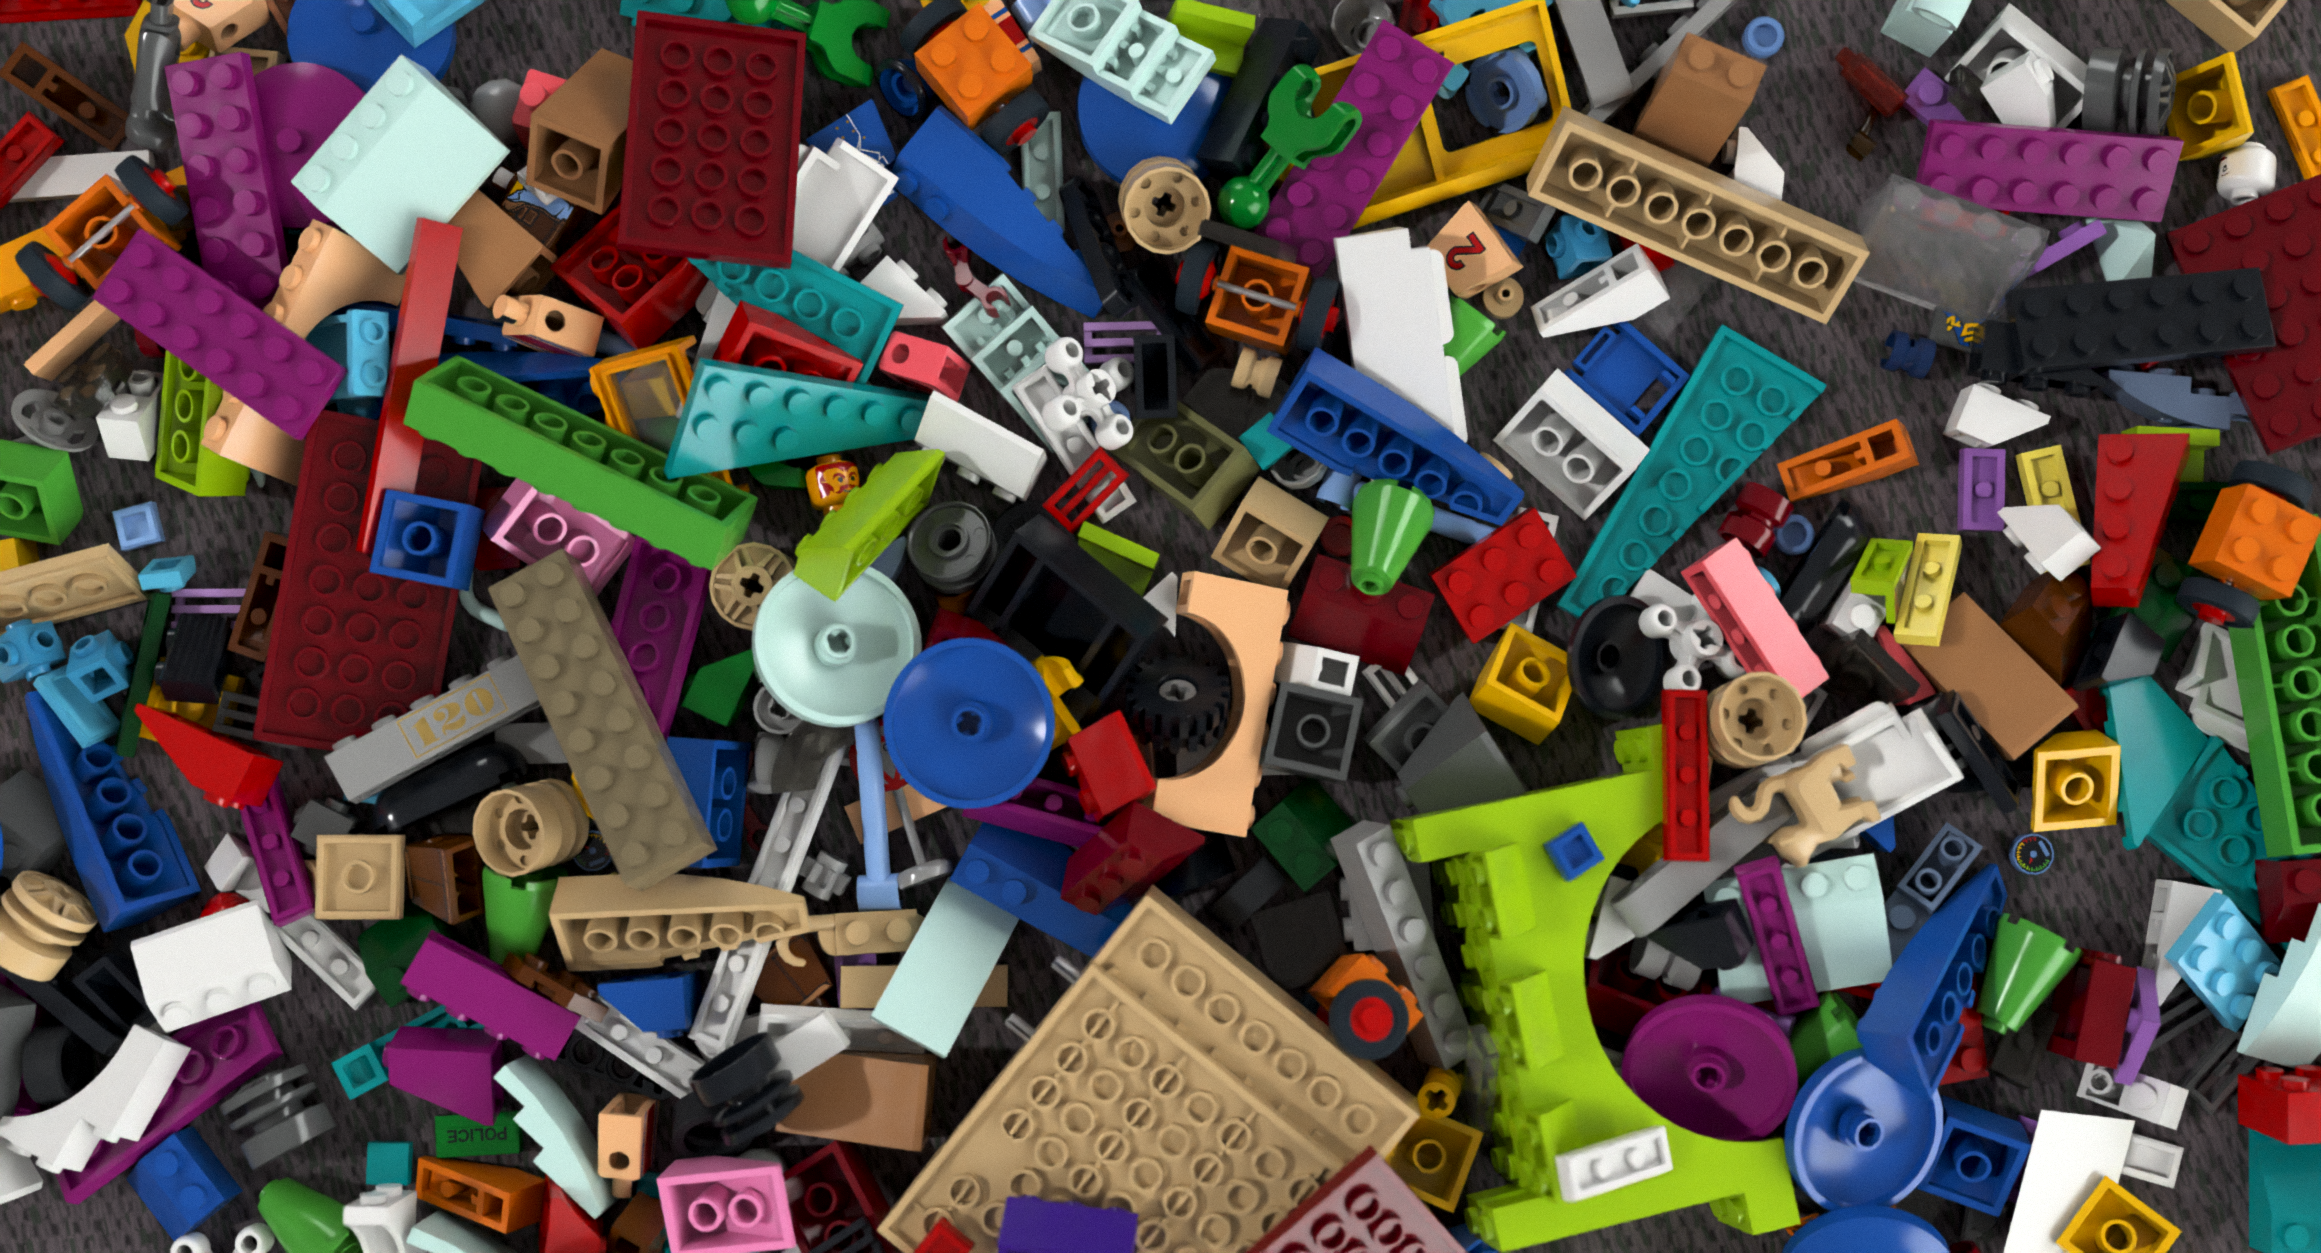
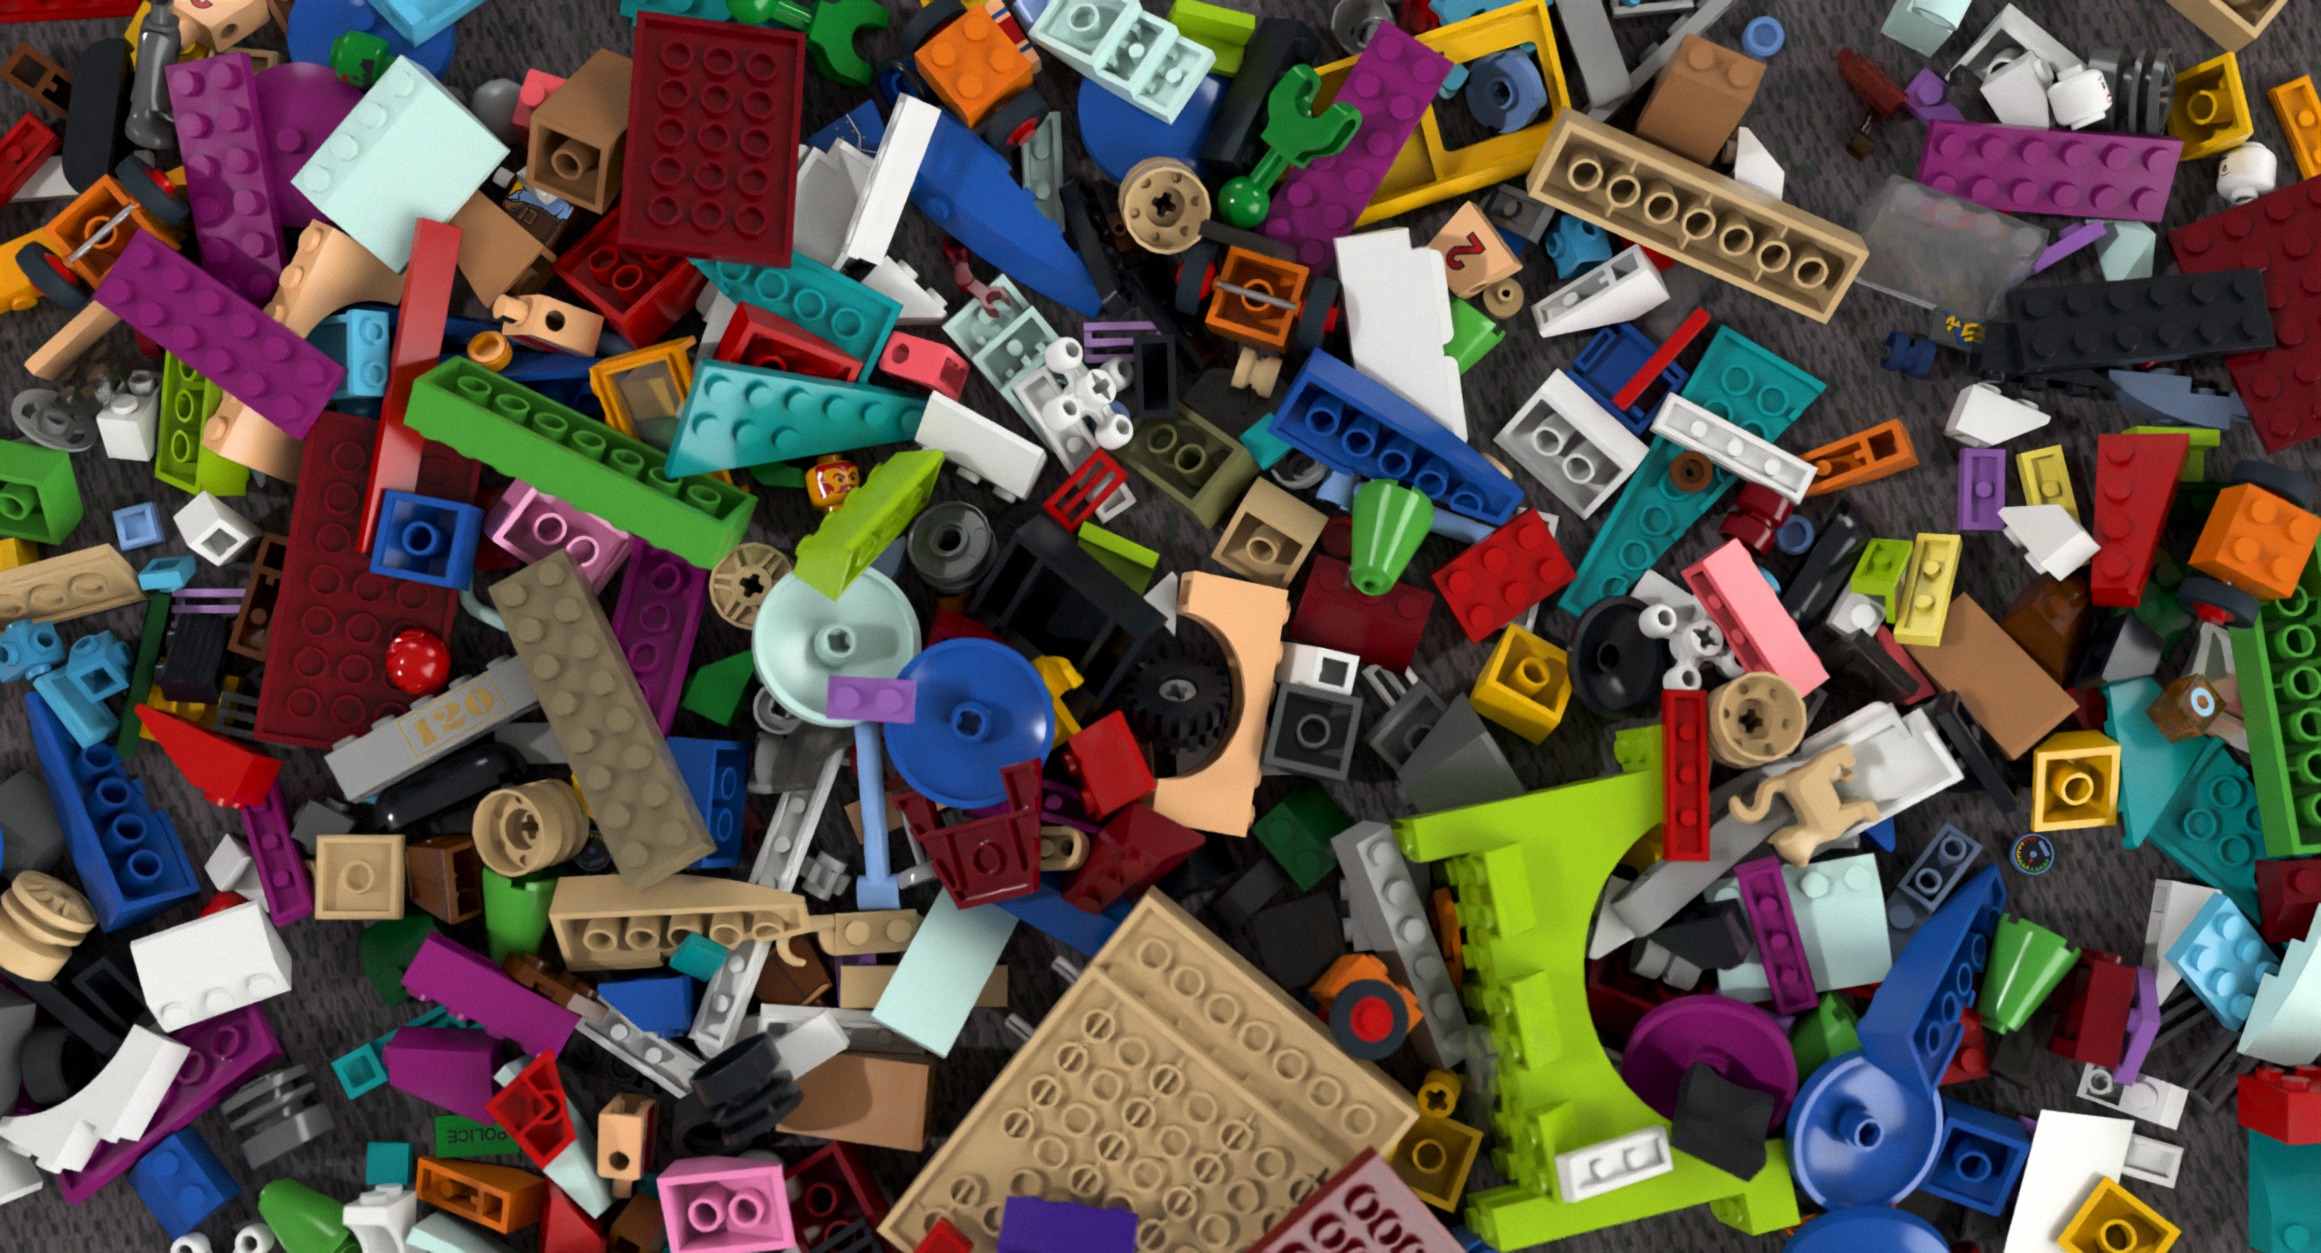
(98, 113): none -> black brick
(216, 529): none -> white slope
(329, 958): white tile -> none
(360, 58): none -> green head
(418, 662): none -> red hair
(490, 350): none -> light orange tile
(535, 1111): none -> red slope
(698, 957): none -> teal tile
(871, 699): none -> medium lavender plate
(890, 179): none -> white fence
(989, 855): none -> dark red wing
(1056, 845): none -> tan plate
(1447, 934): none -> orange tile
(1573, 851): blue tile -> none
(1660, 359): none -> red tile
(1698, 470): none -> reddish brown tile
(1721, 1122): none -> black brick
(1733, 448): none -> white tile
(2079, 97): none -> white head
(2185, 708): none -> clear orange brick

